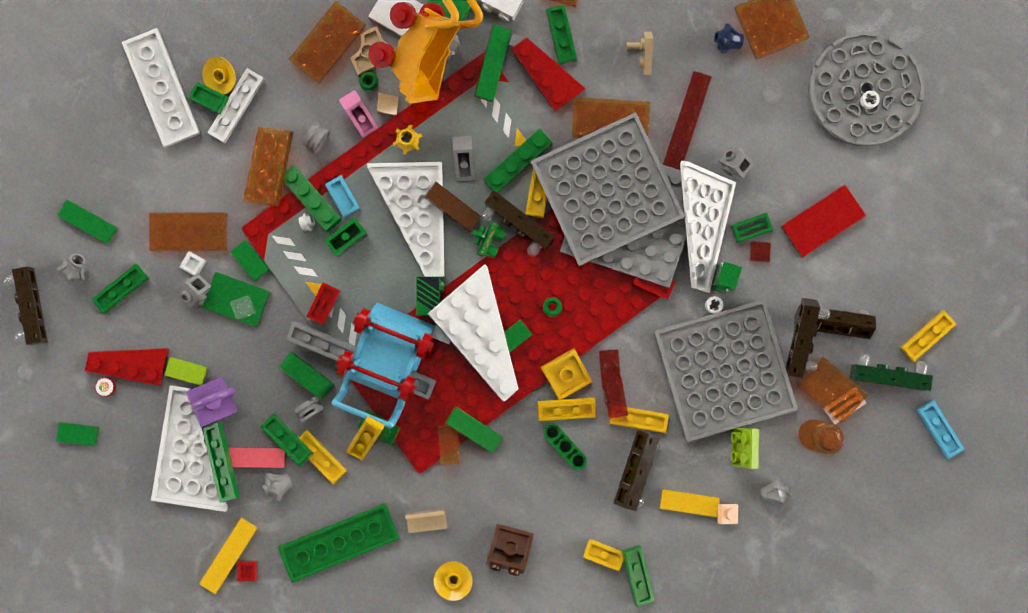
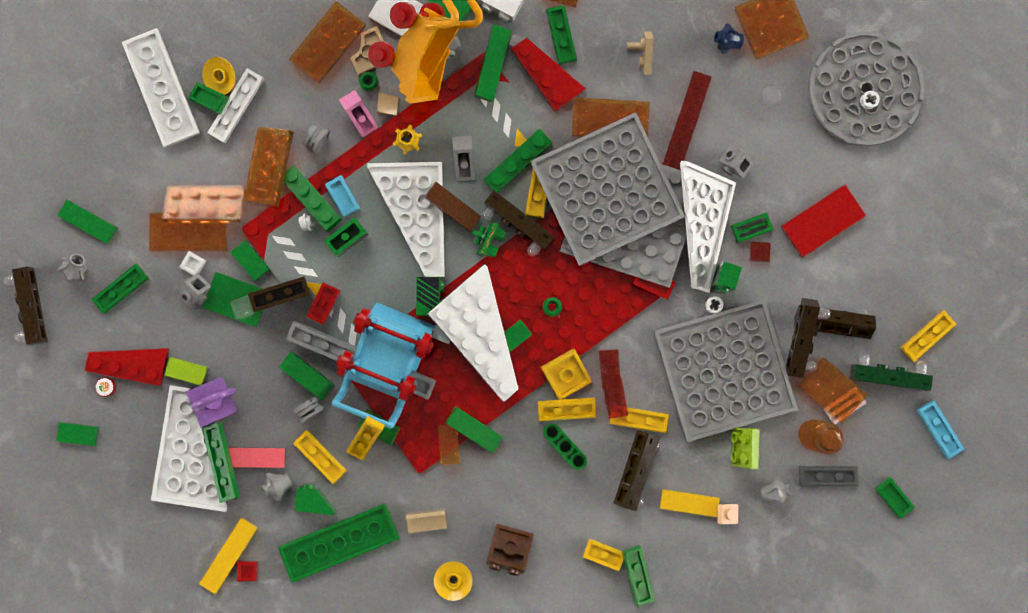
(203, 203): none -> clear orange plate
(279, 294): none -> dark brown brick
(287, 440): green tile -> none
(312, 500): none -> green slope
(828, 475): none -> dark grey tile
(894, 497): none -> green tile

